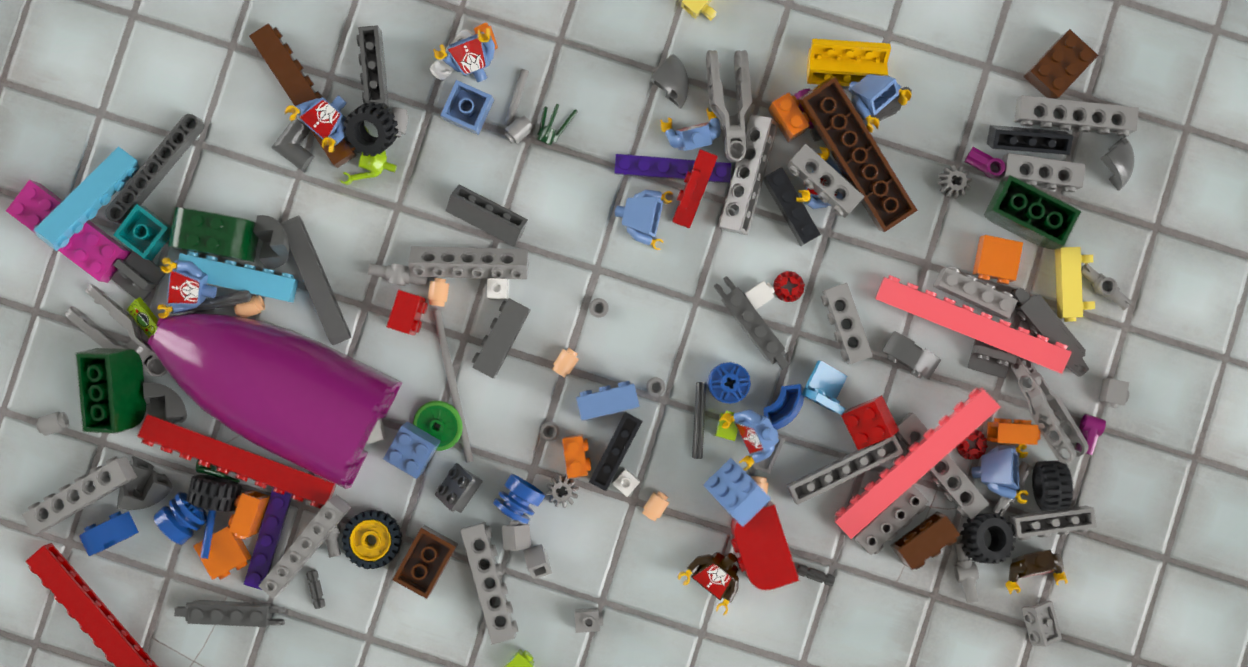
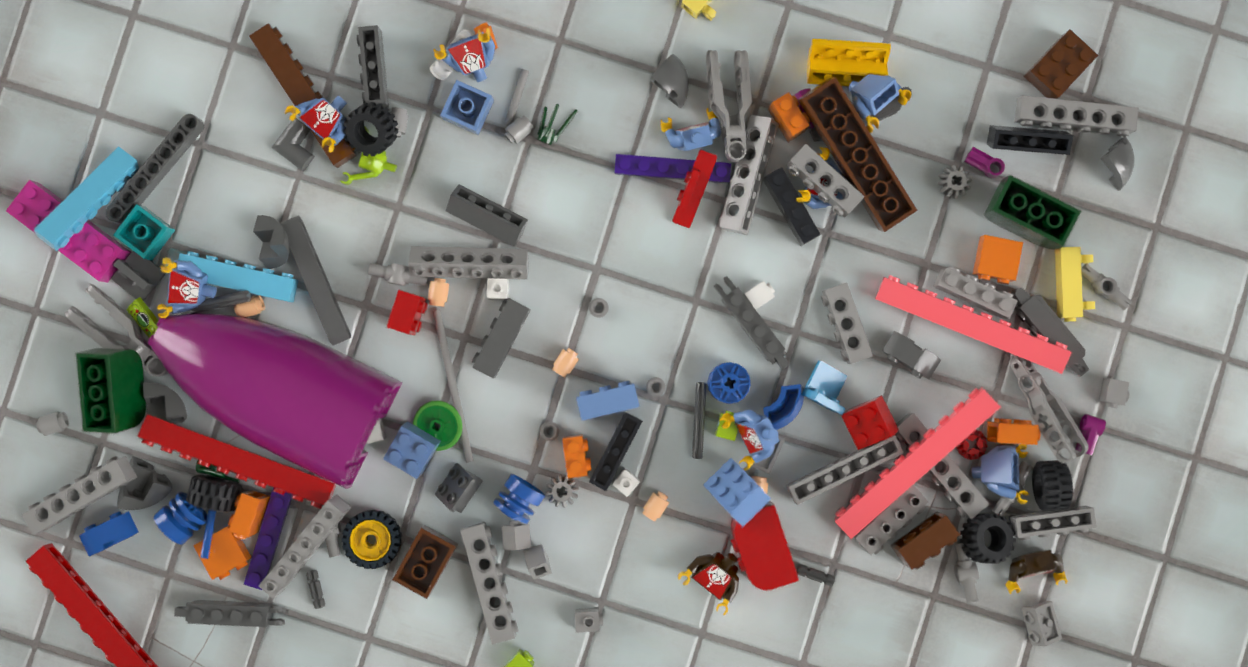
(213, 234): dark green brick -> none
(643, 214): medium blue torso -> none
(782, 293): red gear -> none
(990, 359): dark grey bracket -> none
(1072, 172): light grey brick -> none

